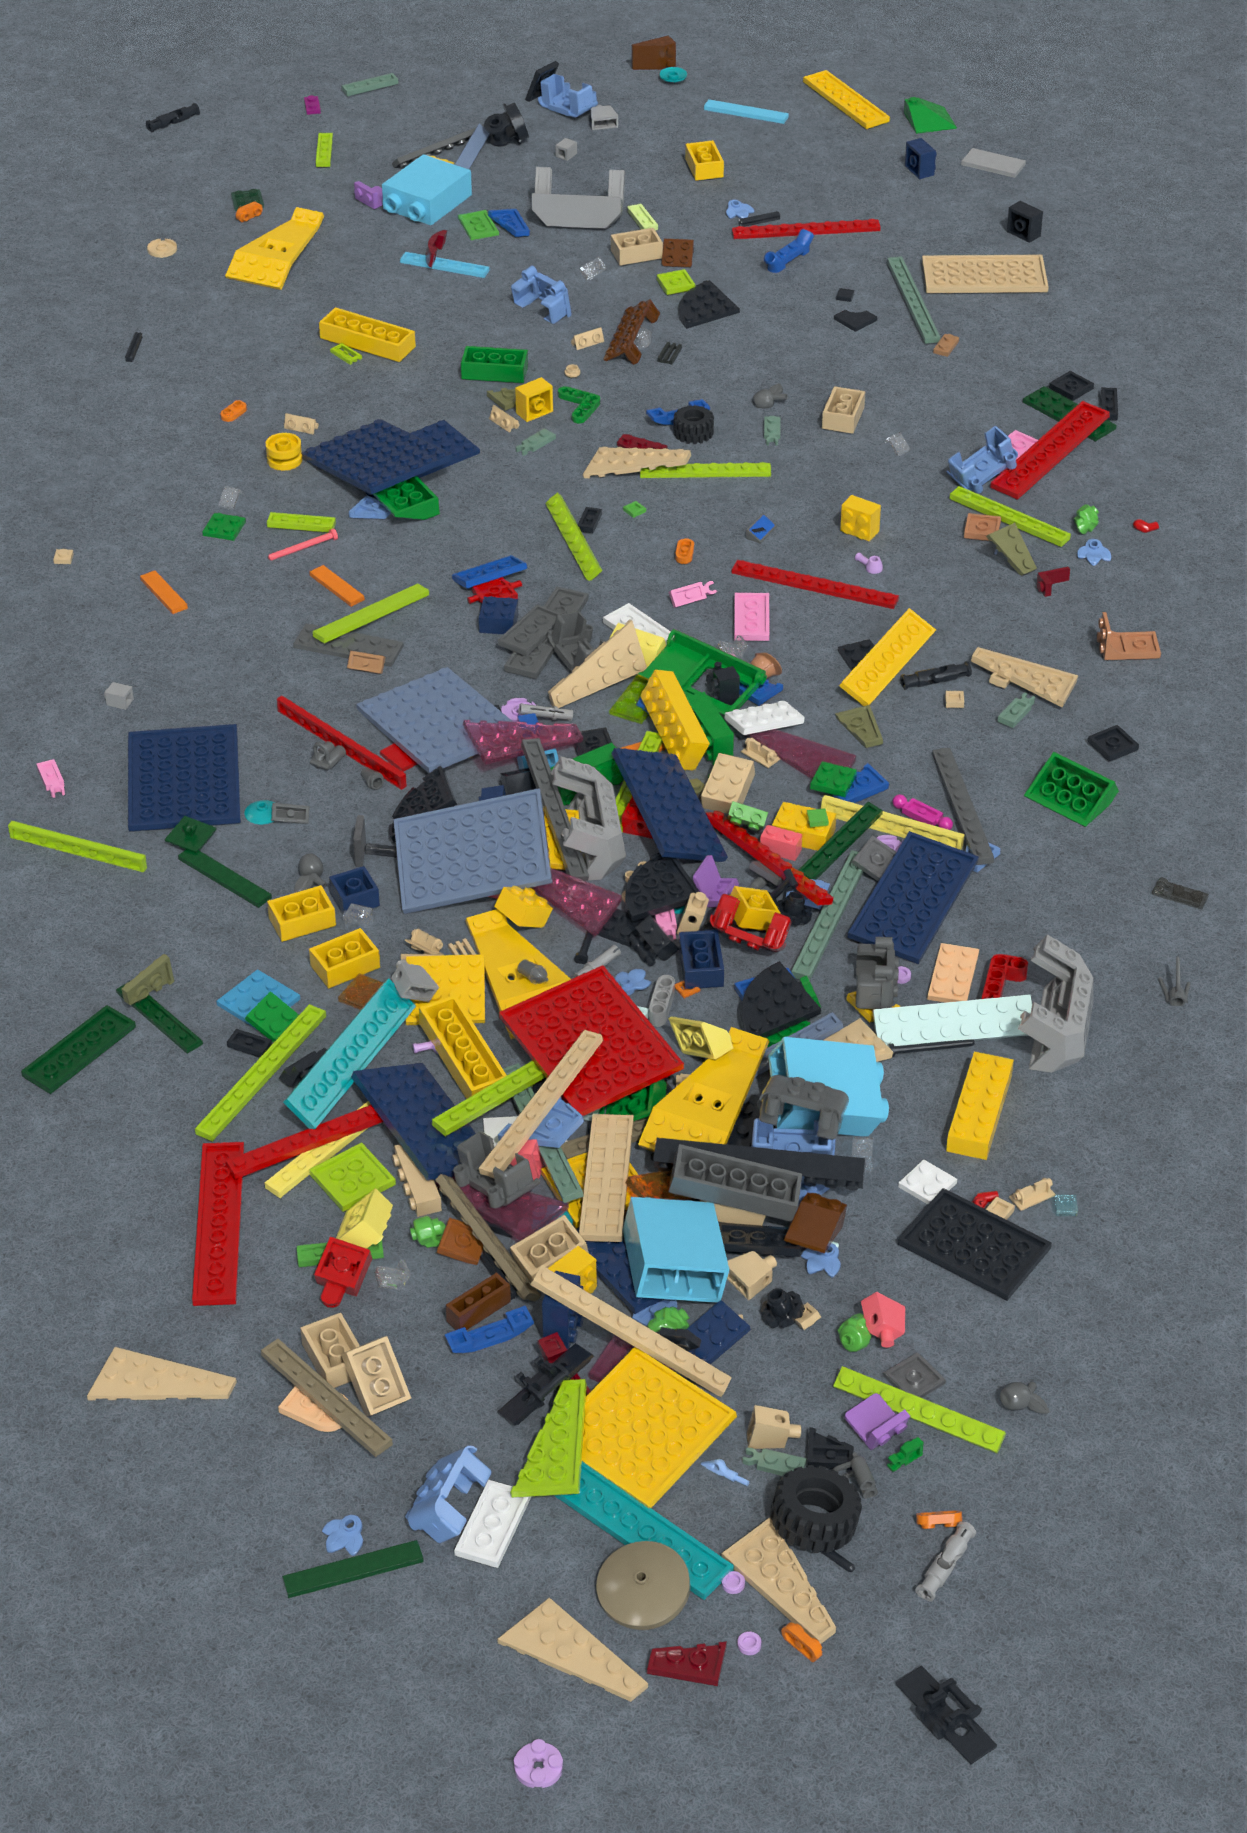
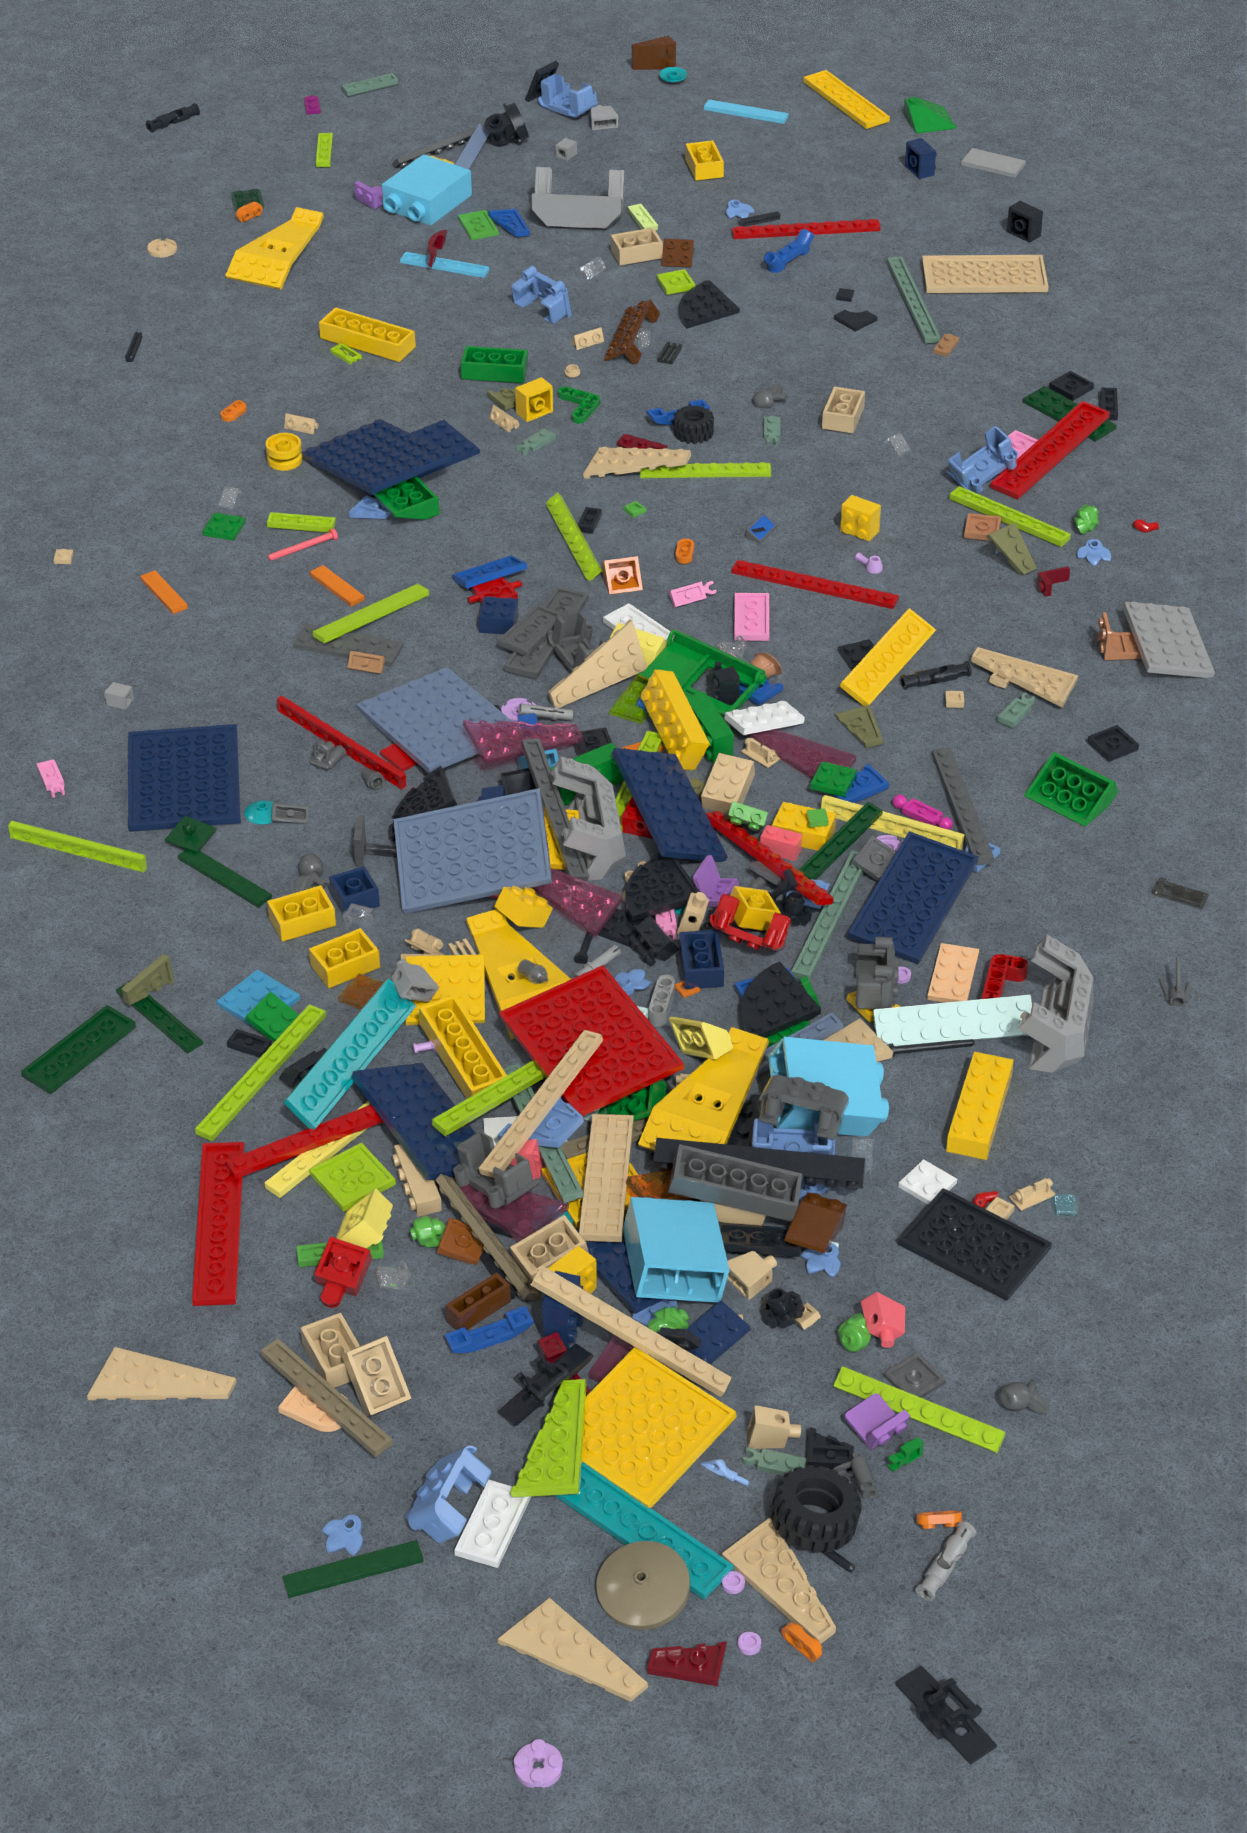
(622, 575): none -> orange slope
(1168, 640): none -> light grey plate

